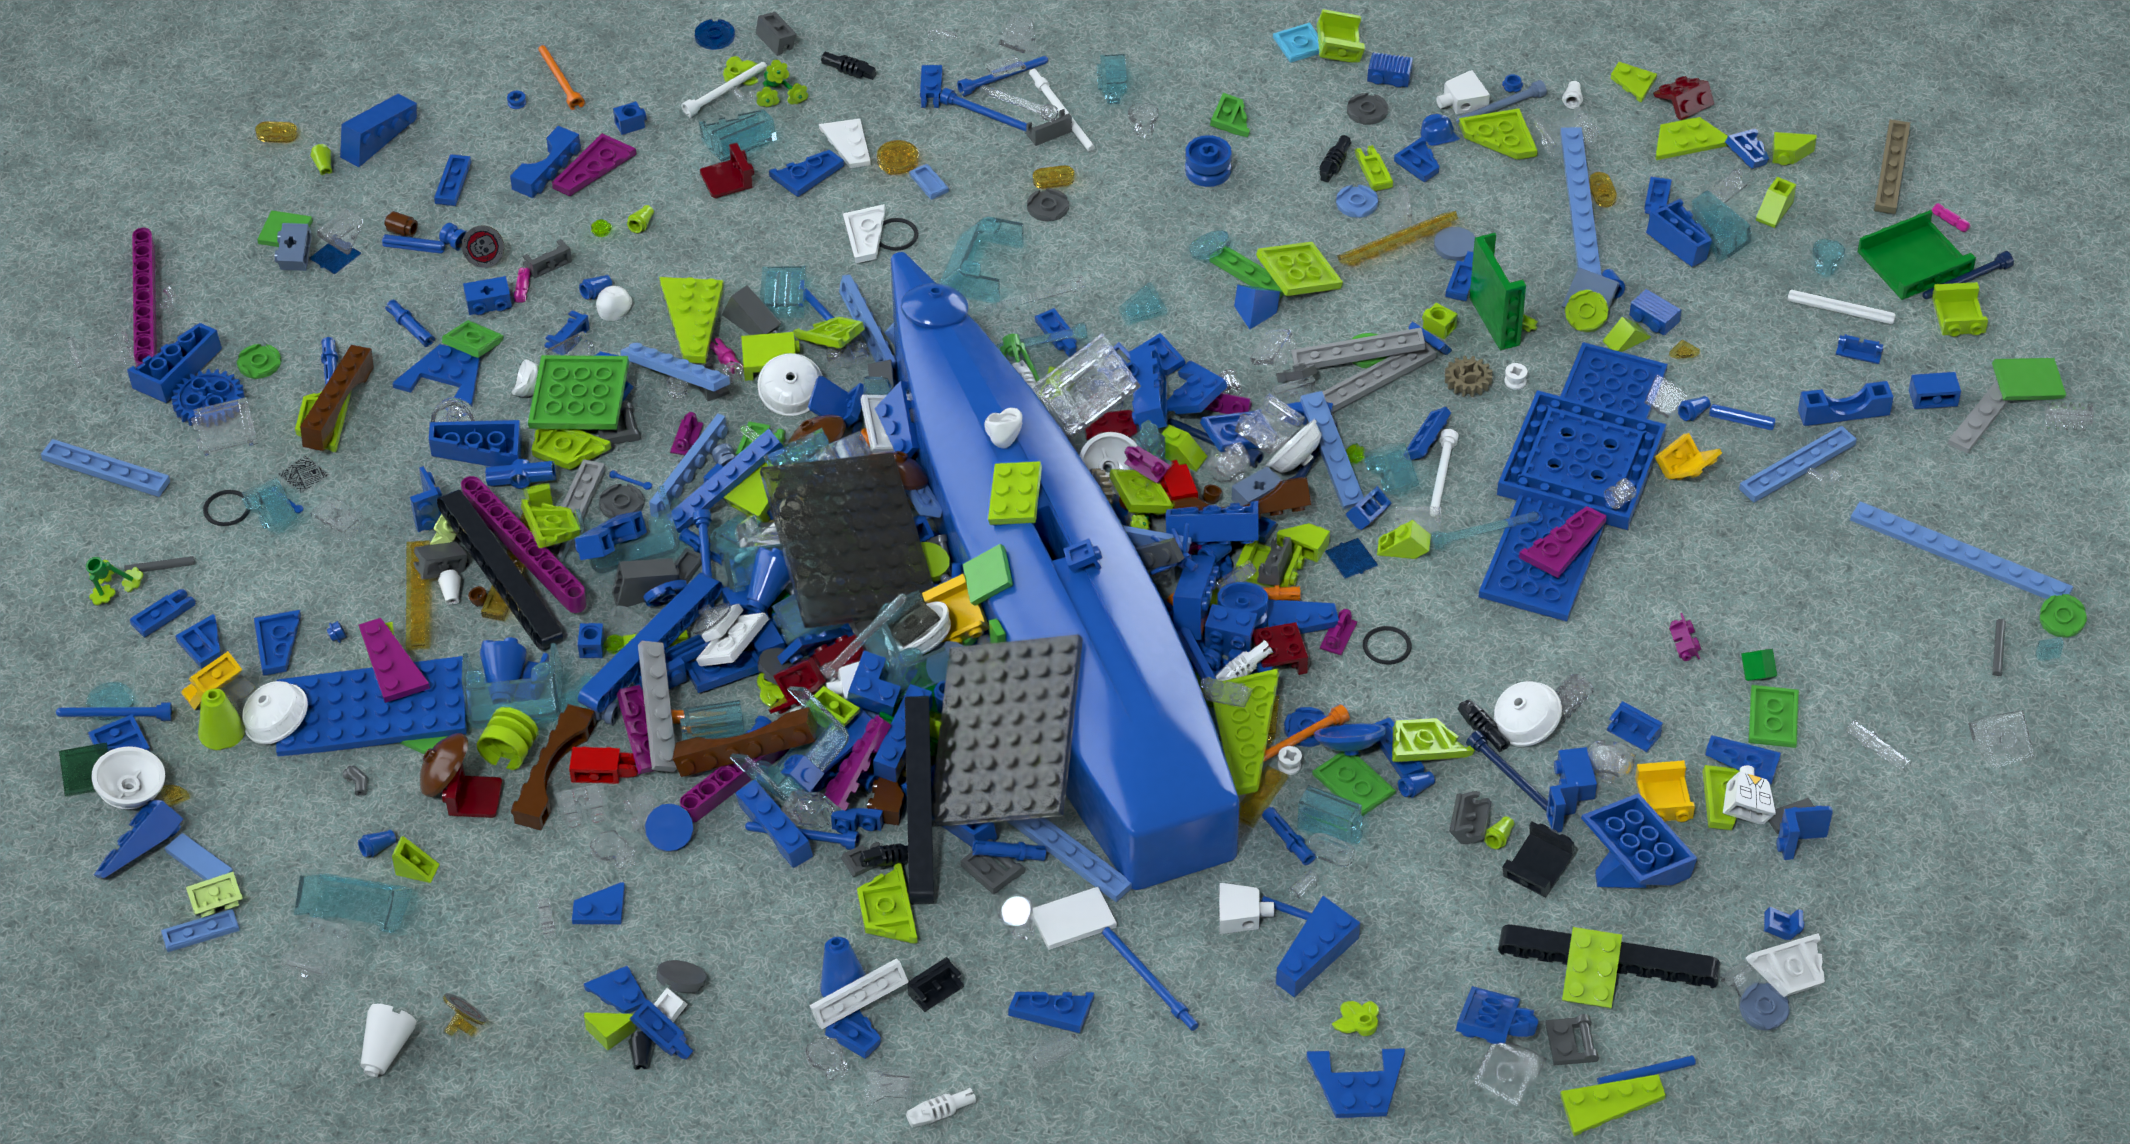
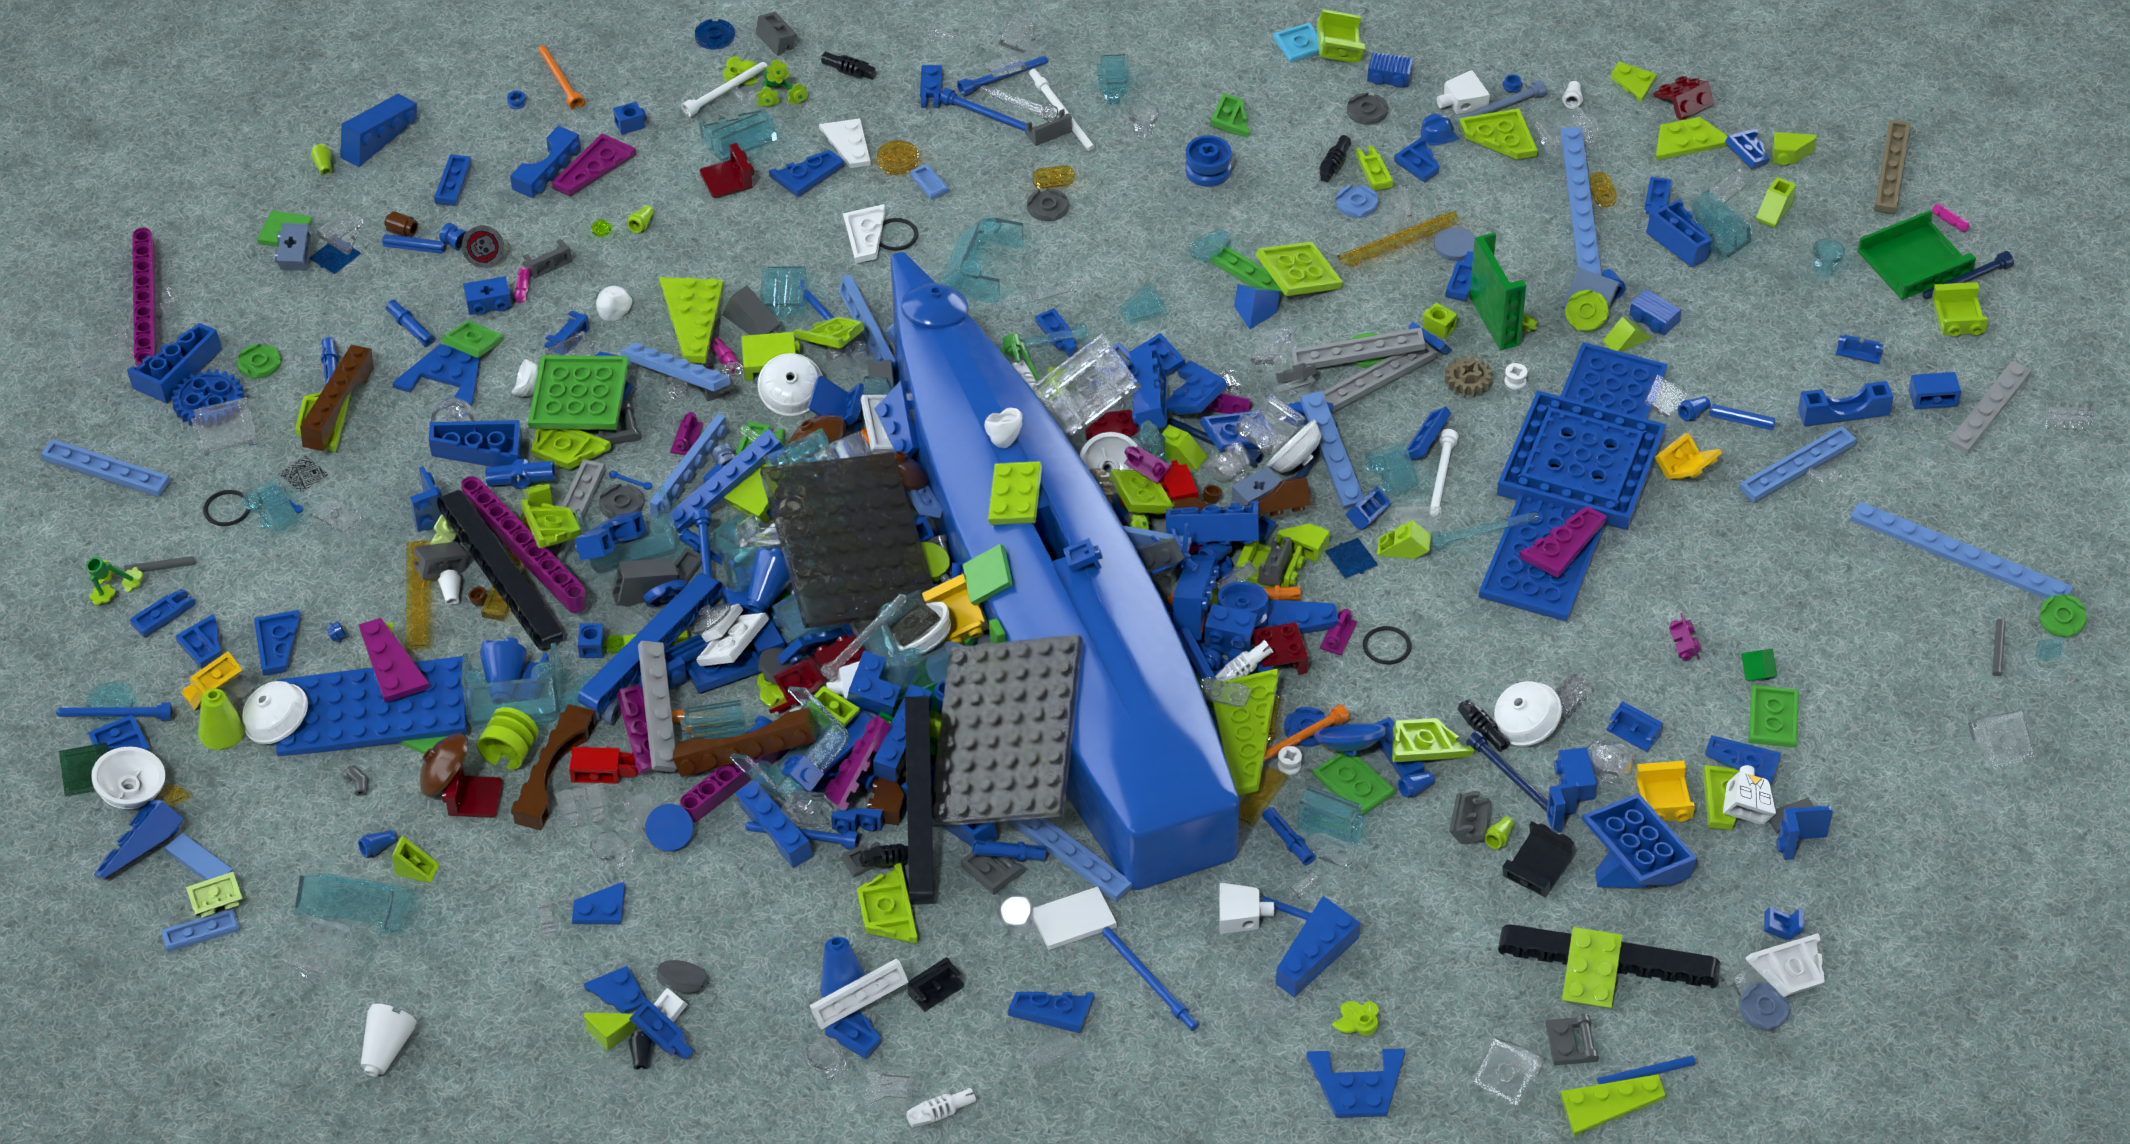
(276, 132): clear yellow plate -> none
(463, 1010): shield -> none
(593, 286): blue cone -> none
(1355, 453): clear neon green plate -> none
(1495, 1017): blue plate -> none
(1620, 493): clear wheel -> none
(1684, 350): clear yellow tile -> none
(1841, 307): white axle -> none
(1870, 740): clear pin -> none
(2029, 379): bright green tile -> none

